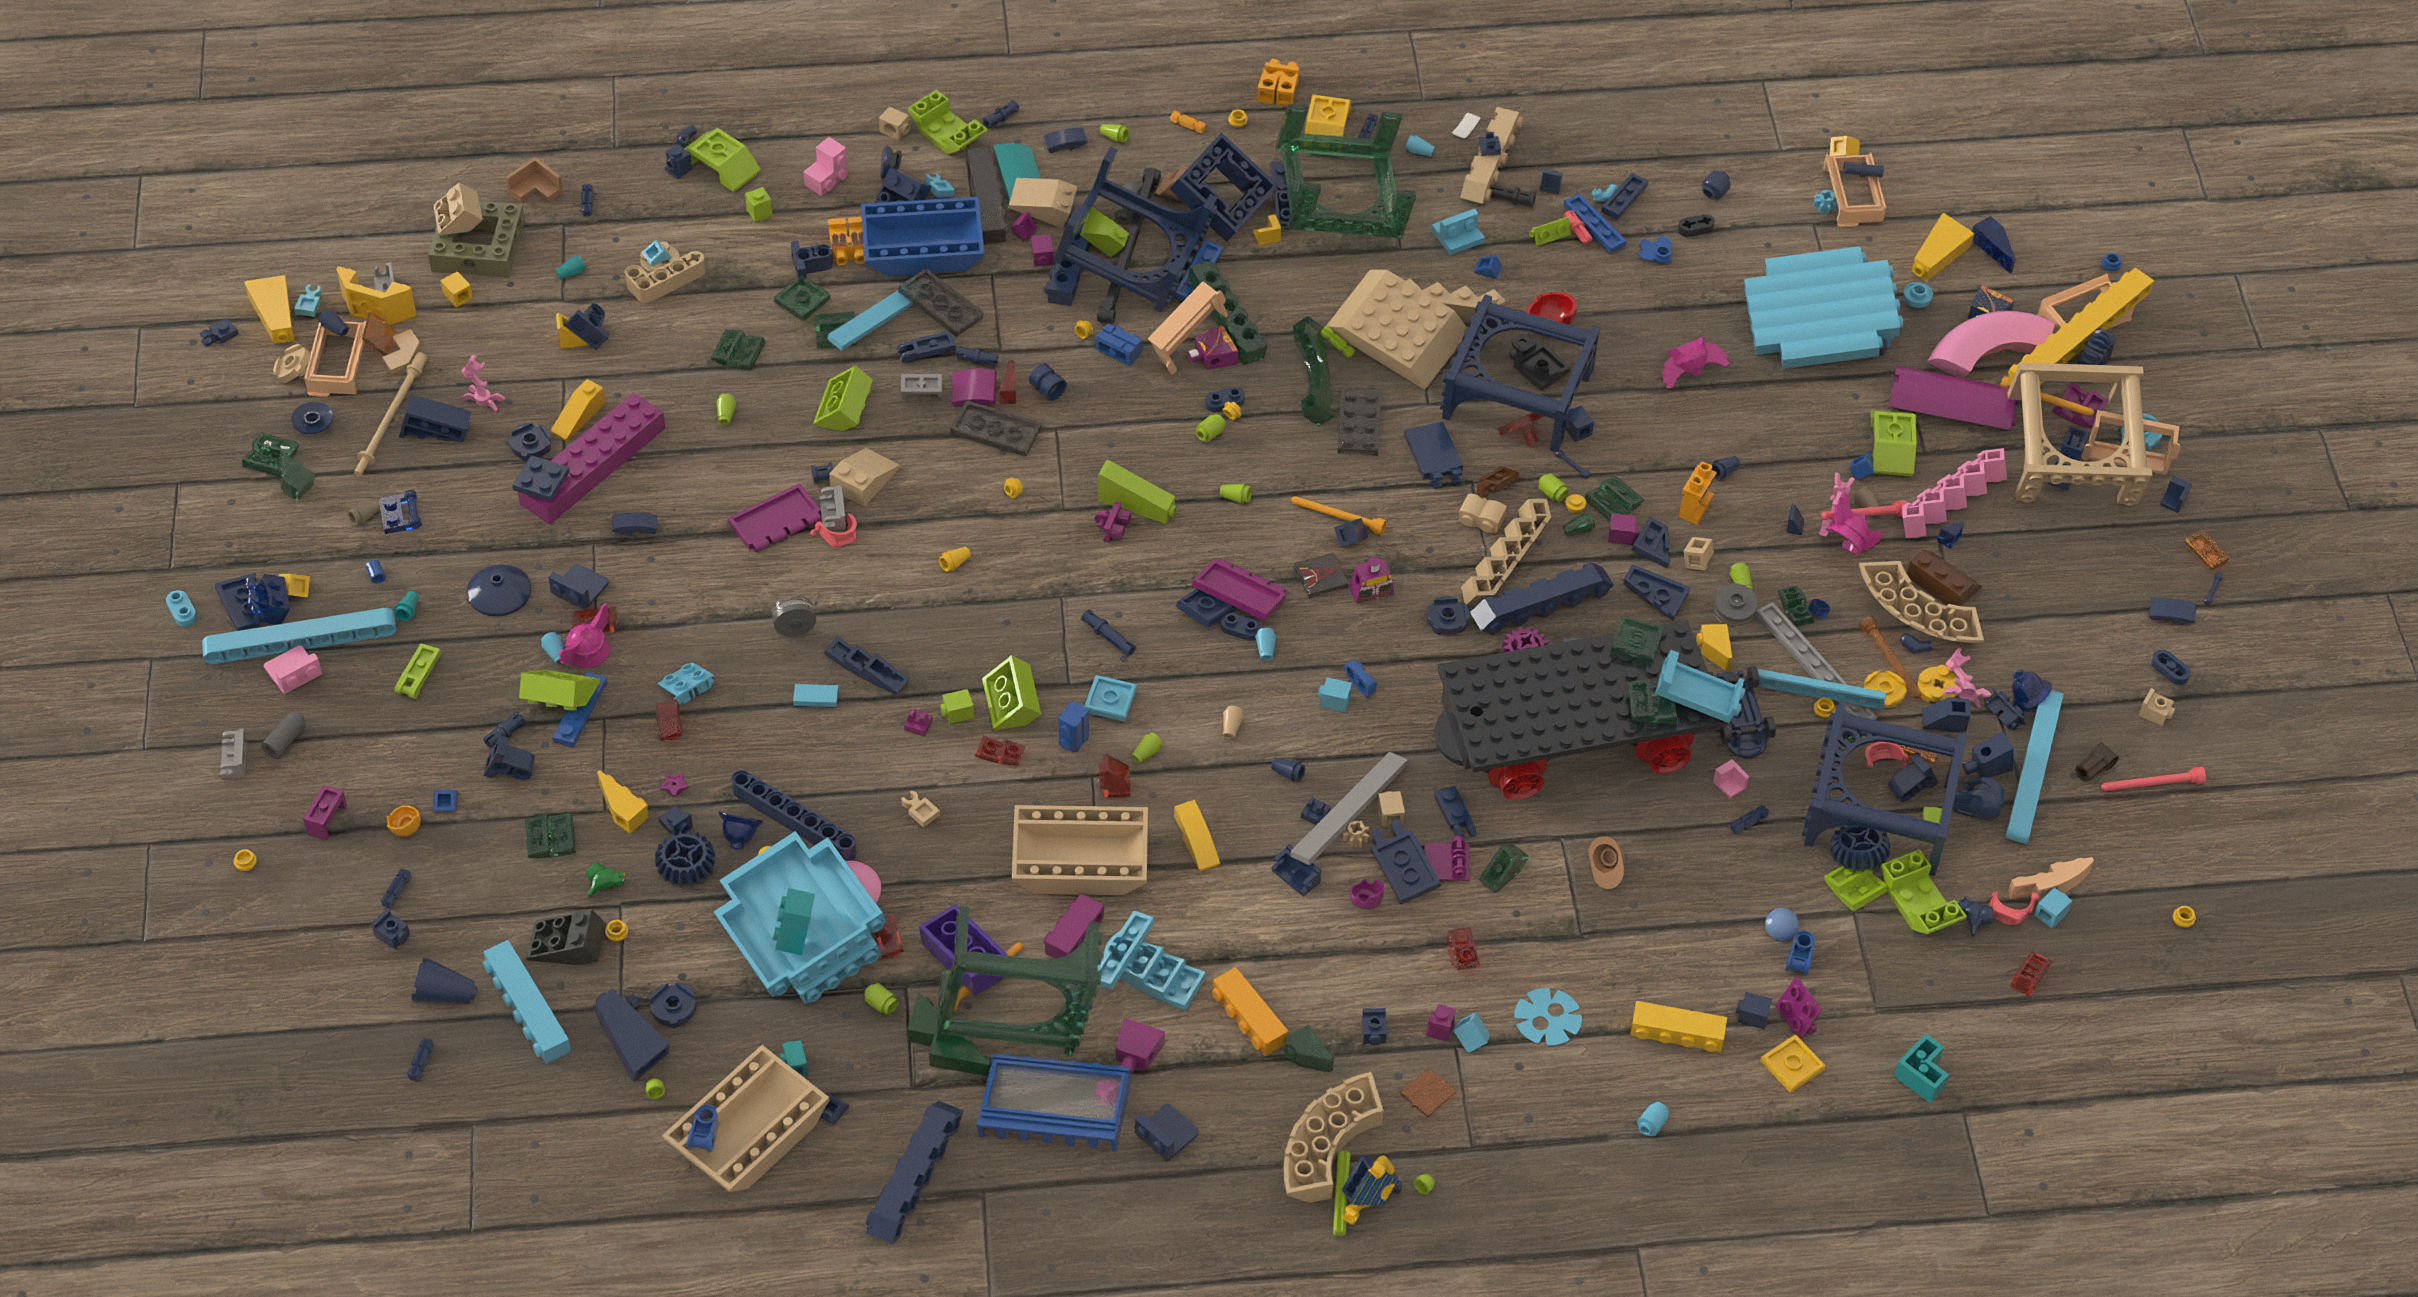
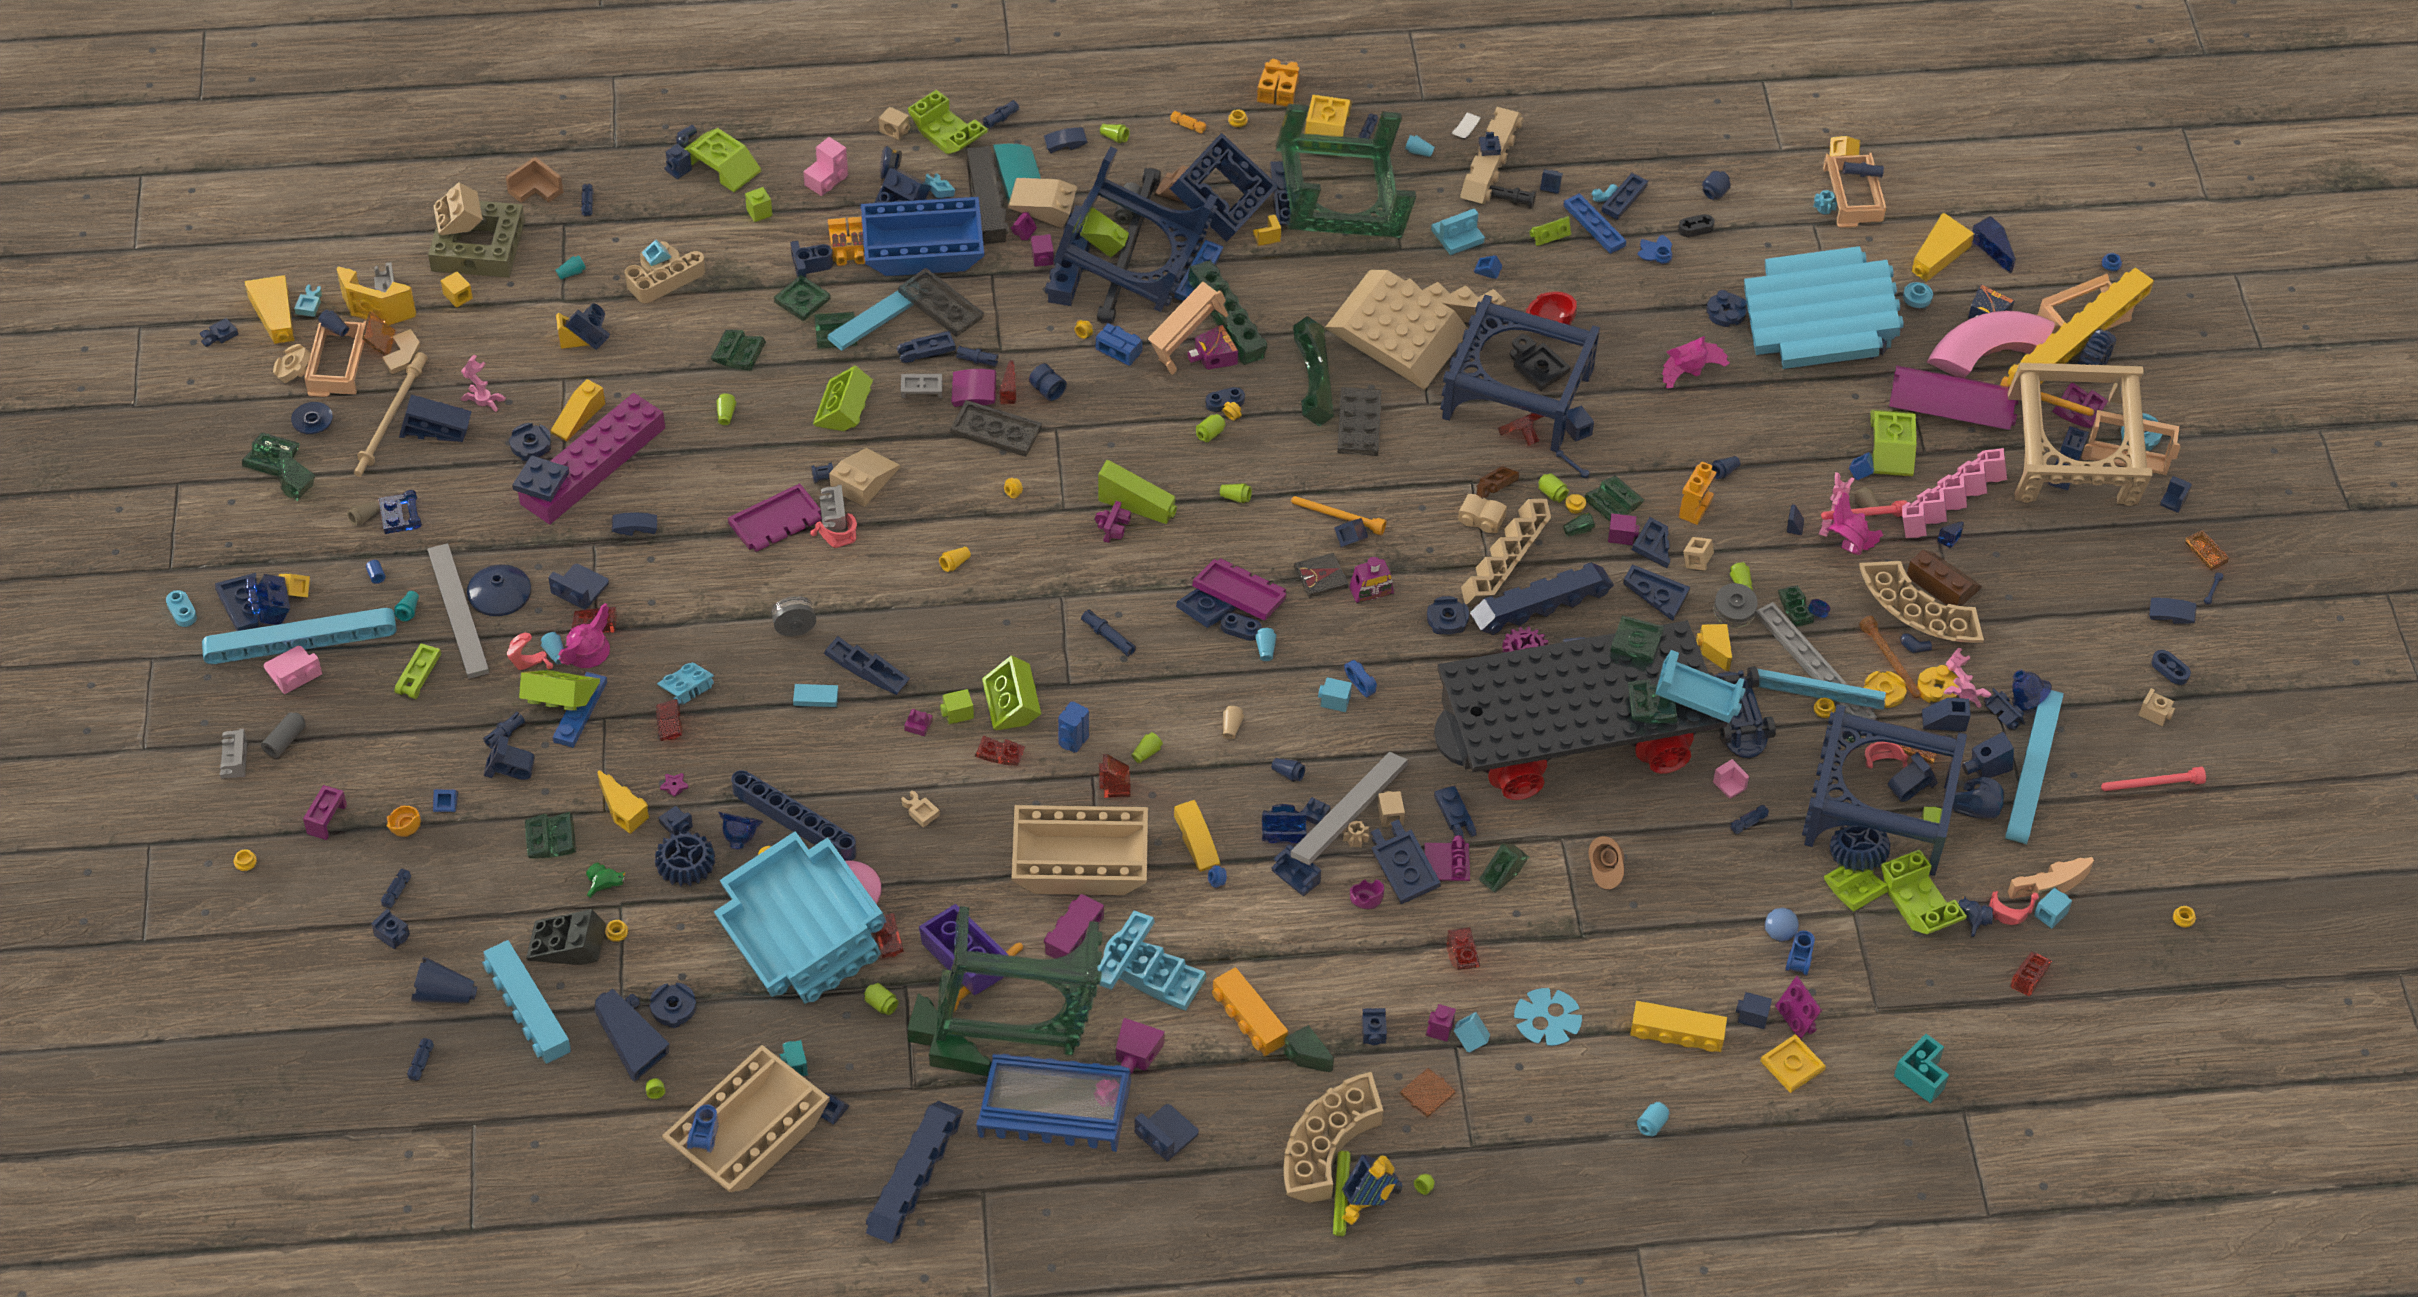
(458, 611): none -> light grey tile
(525, 661): none -> coral helmet
(794, 917): teal brick -> none
(1110, 698): medium azure plate -> none
(1217, 876): none -> blue plate
(1283, 824): none -> clear blue slope
(1337, 341): lime axle -> none
(1434, 453): dark blue tile -> none
(1578, 227): coral axle -> none
(1726, 300): none -> dark blue plate
(2098, 760): dark brown piece -> none

